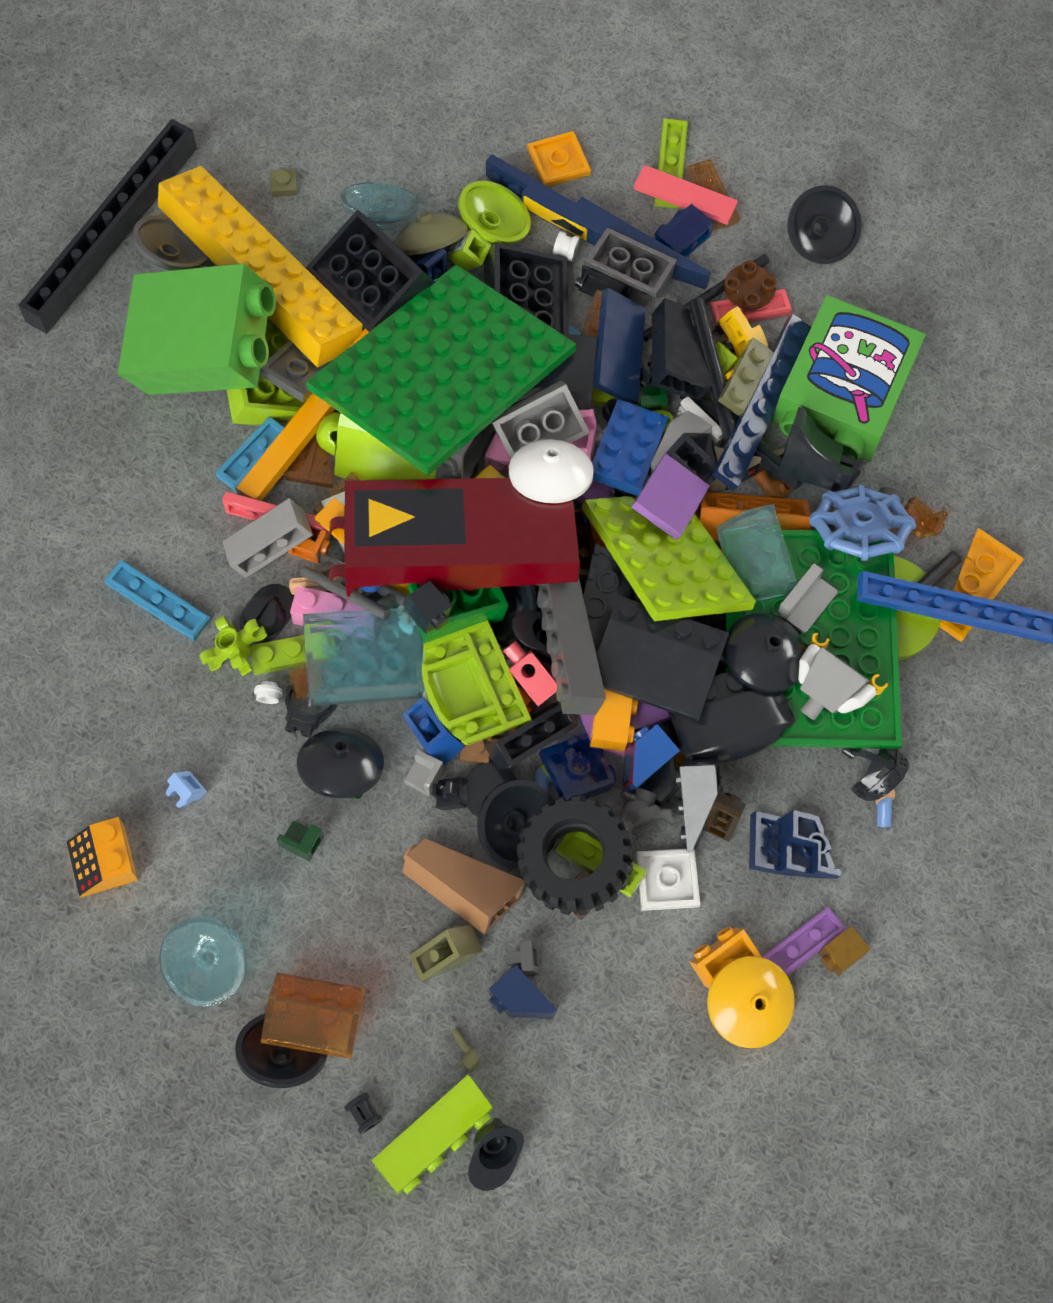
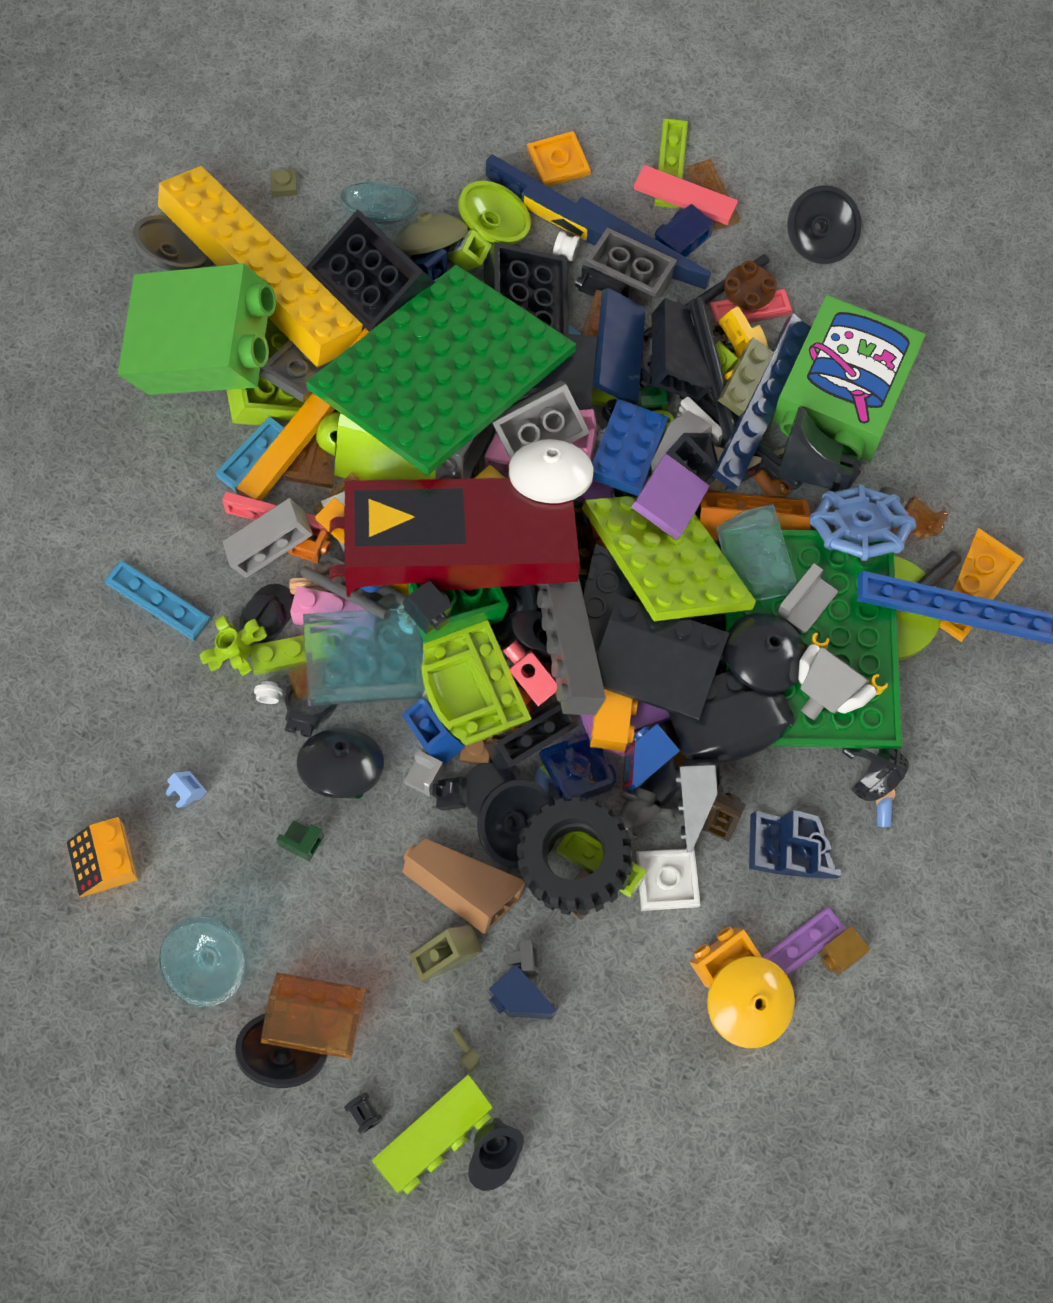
(107, 227): black brick -> none

